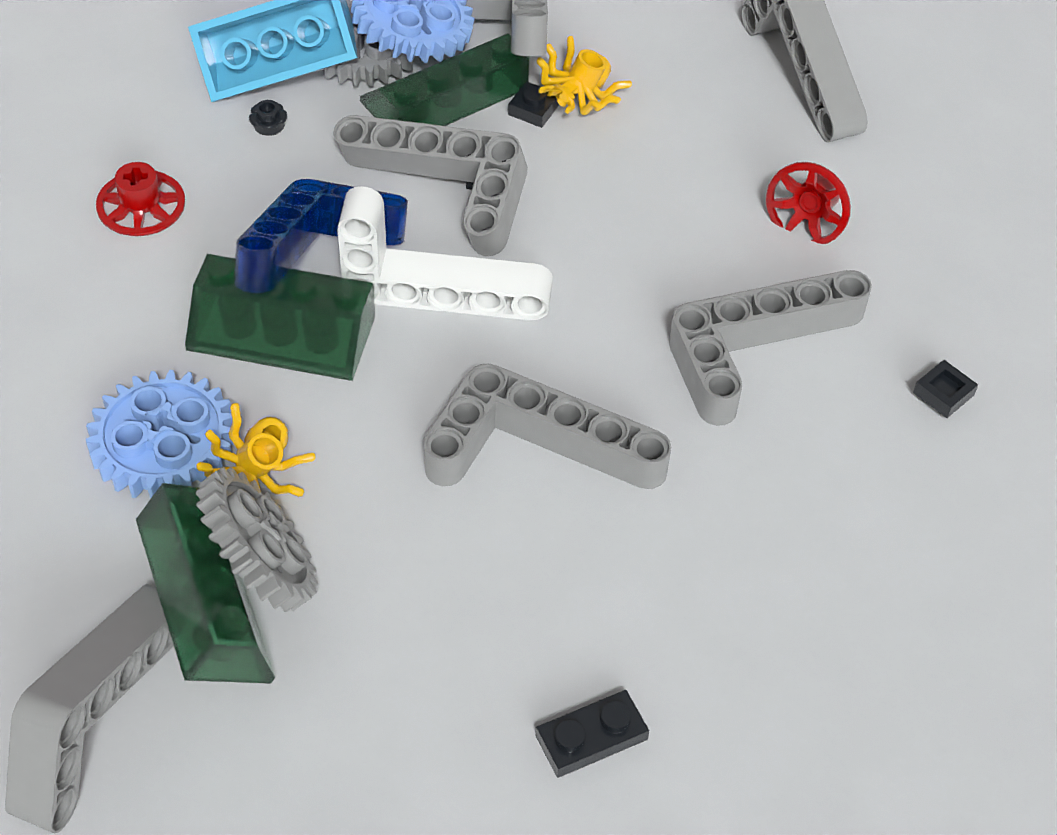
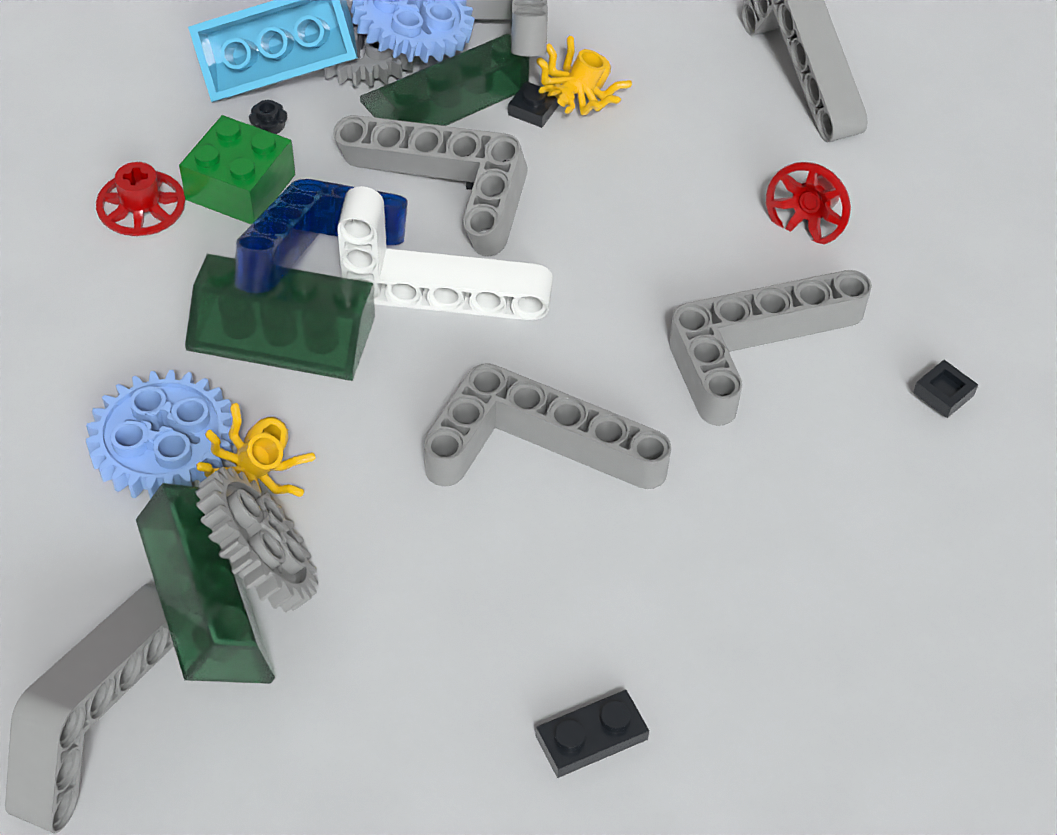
(237, 169): none -> green brick

